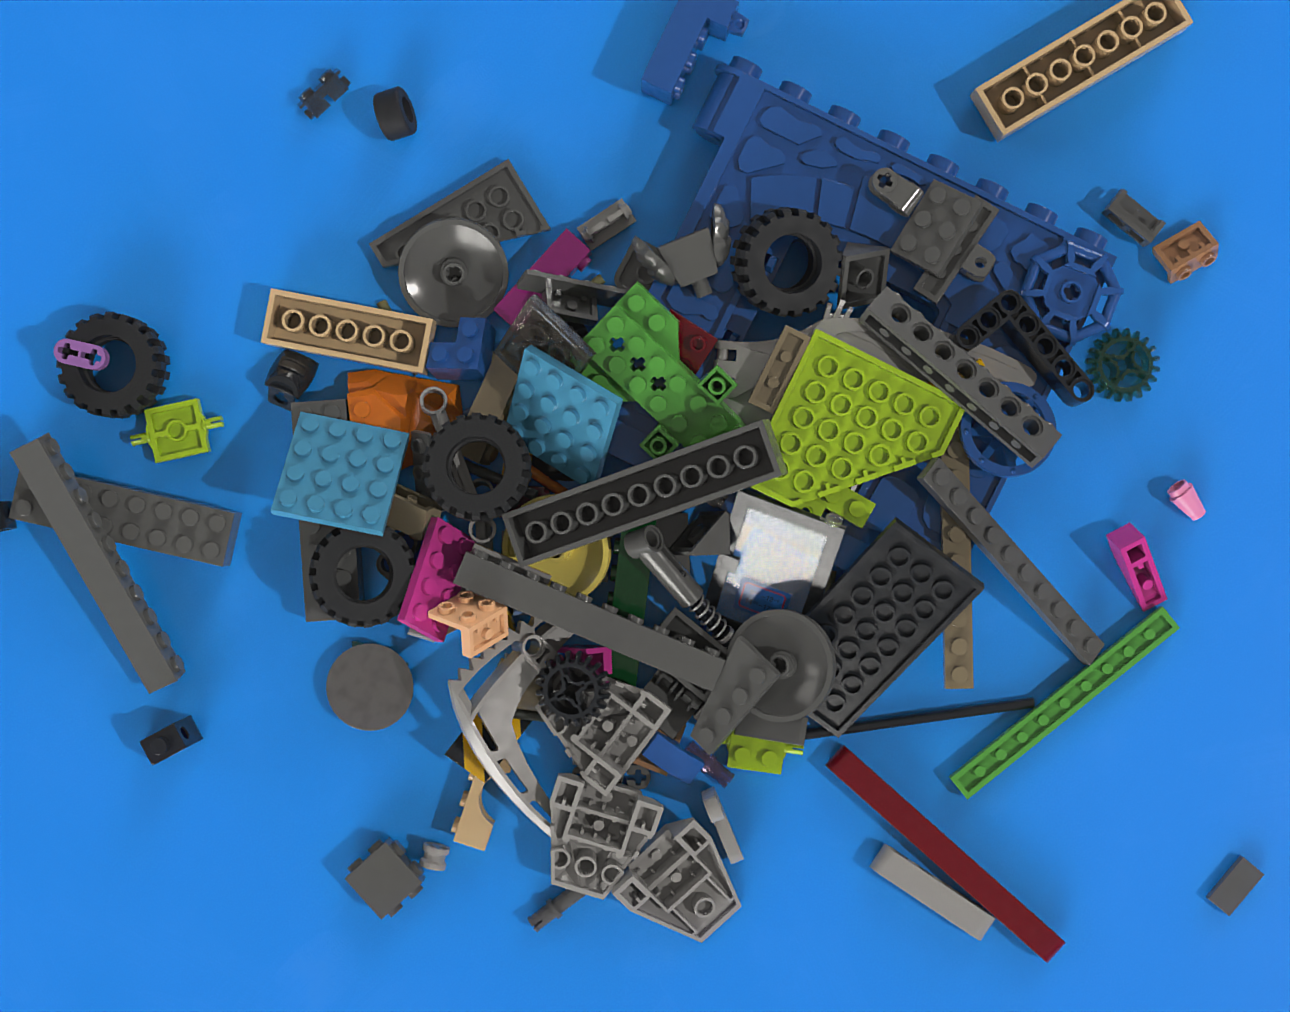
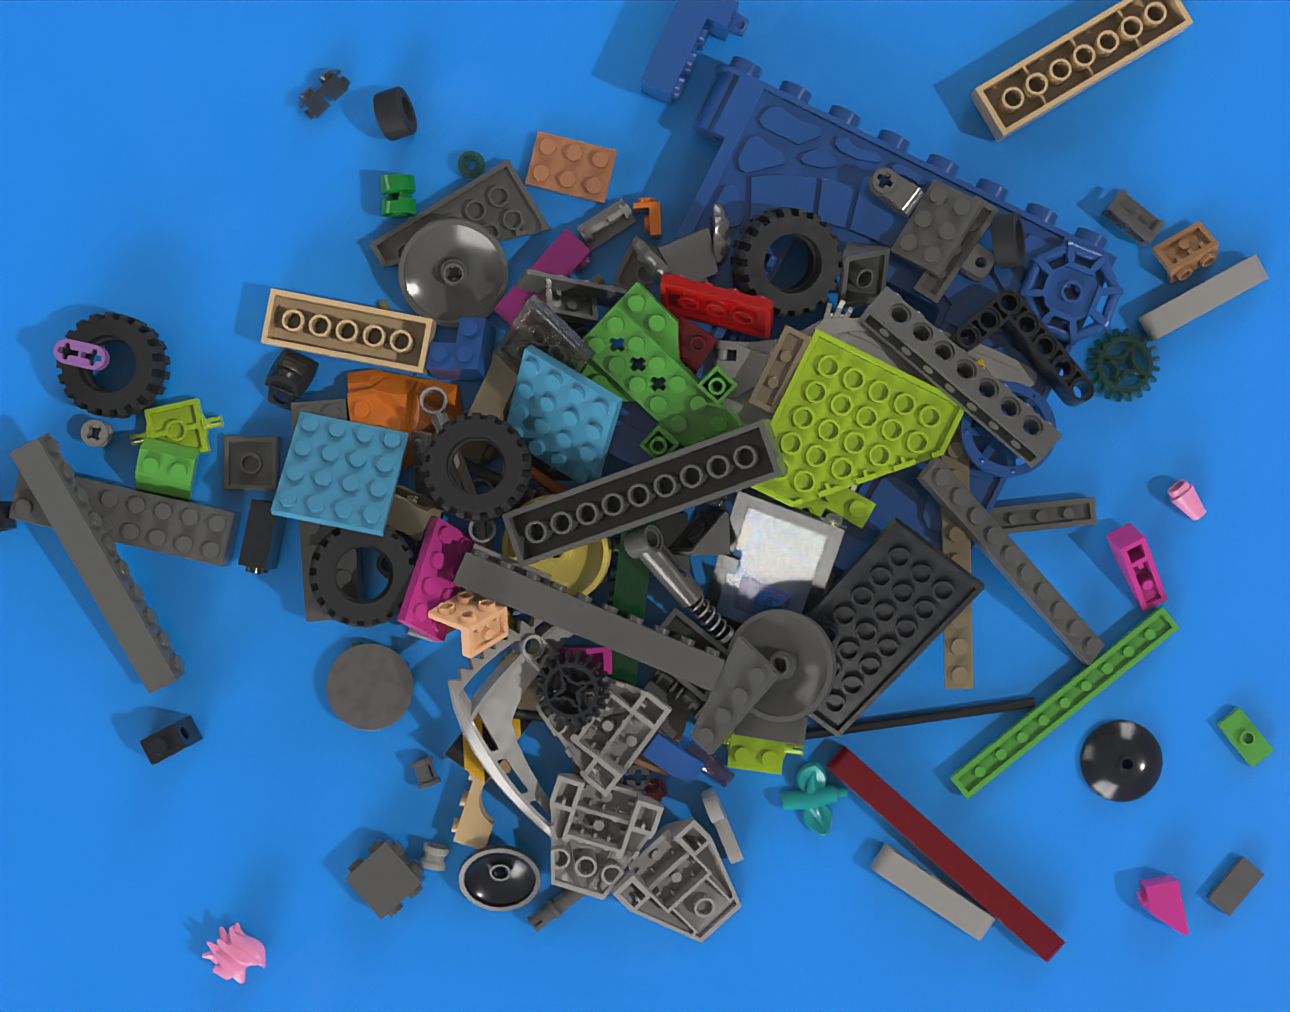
(102, 436): none -> light grey wheel
(166, 469): none -> bright green slope
(235, 953): none -> bright pink hair
(251, 463): none -> dark grey tile
(262, 538): none -> black brick
(397, 186): none -> green wheel
(425, 772): none -> dark grey bush
(471, 156): none -> plate
(499, 878): none -> black dish
(571, 167): none -> nougat plate
(653, 220): none -> orange bracket
(656, 789): none -> clear red hinge
(718, 305): none -> red plate
(813, 798): none -> teal plant
(1008, 240): none -> black tyre
(1046, 515): none -> dark grey plate
(1103, 758): none -> black dish
(1164, 900): none -> dark pink slope
(1203, 297): none -> light grey beam
(1244, 737): none -> bright green plate

